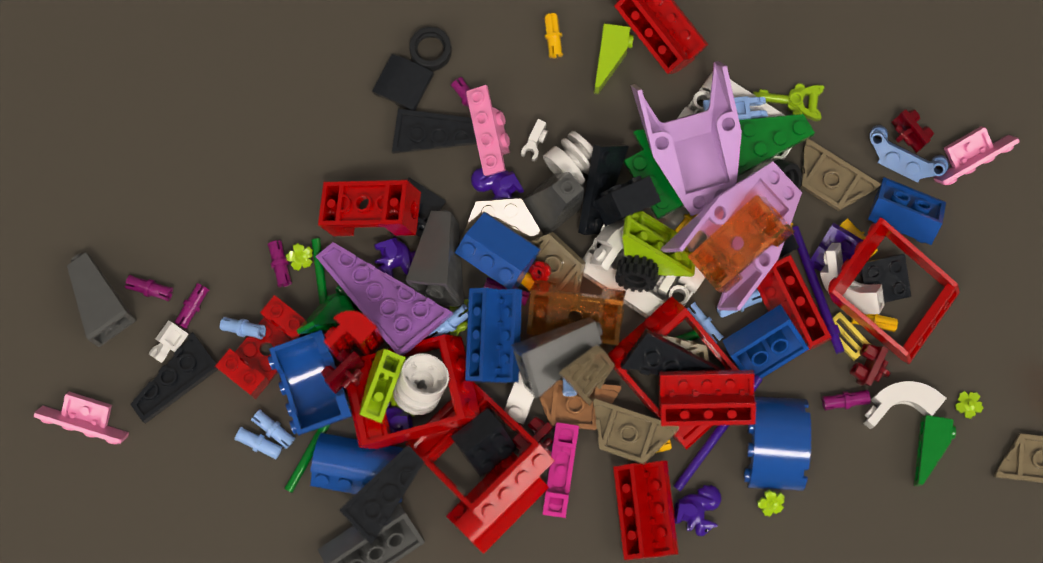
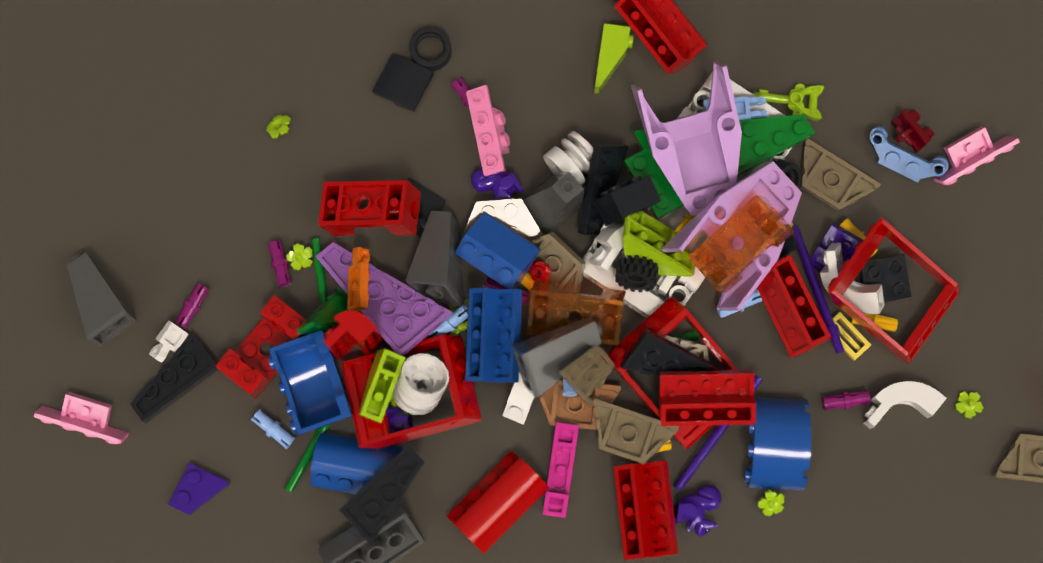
(149, 288): magenta pin -> none
(196, 489): none -> dark purple wing
(242, 327): light blue pin -> none
(258, 443): light blue pin -> none
(278, 125): none -> lime plant
(345, 373): dark red hips -> none
(358, 280): none -> orange hinge
(394, 254): dark purple animal -> none
(431, 131): black wing -> none
(484, 442): black brick -> none
(508, 484): red window -> none
(537, 135): white plate -> none
(540, 430): dark red hips -> none
(553, 35): yellow axle -> none
(705, 322): light blue pin -> none
(766, 343): blue slope -> none
(874, 366): dark red hips -> none
(908, 211): blue slope -> none
(933, 441): green slope -> none

